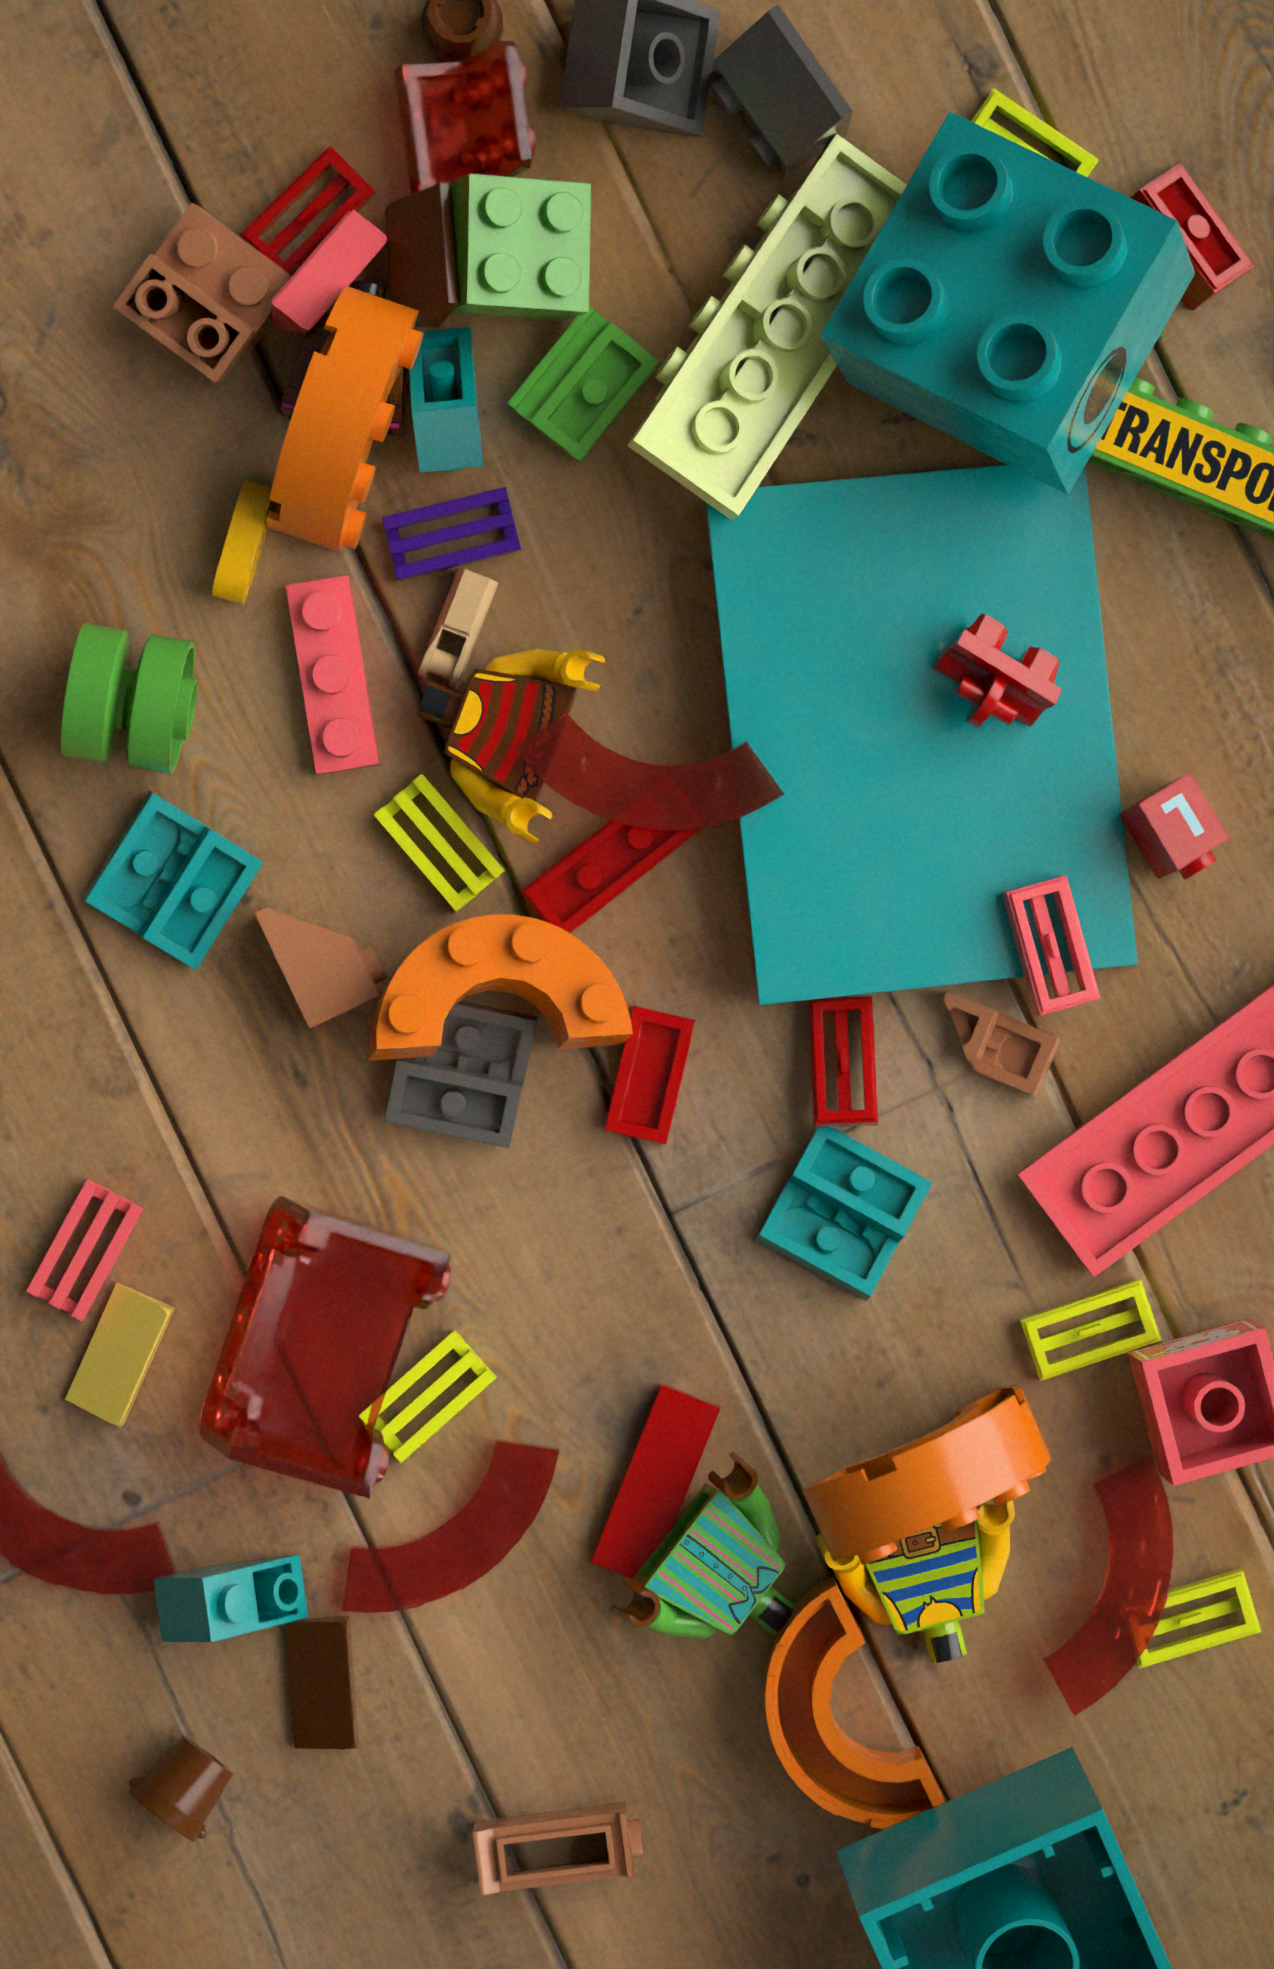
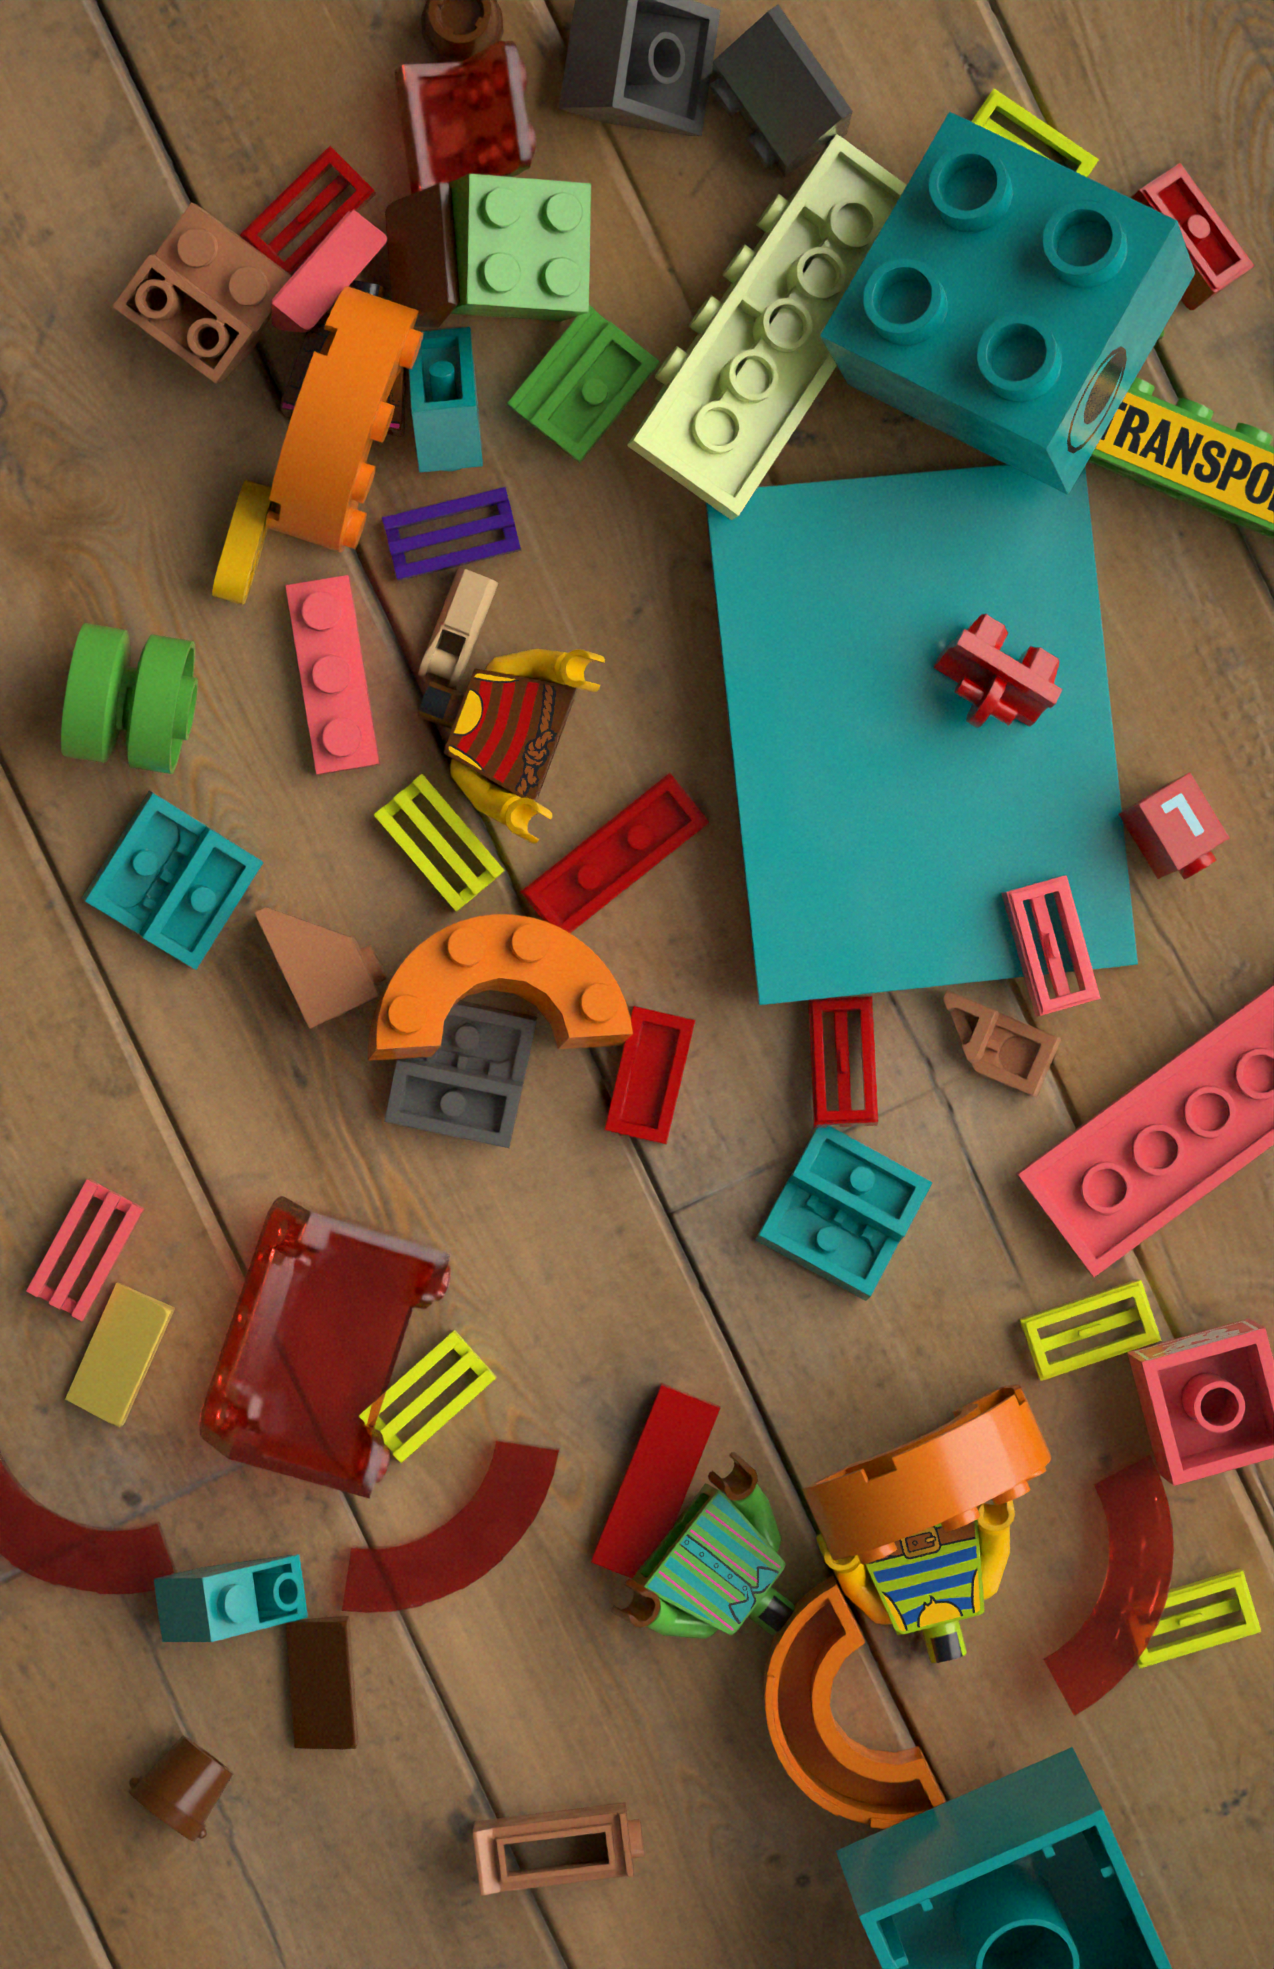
(644, 792): clear red tile -> none

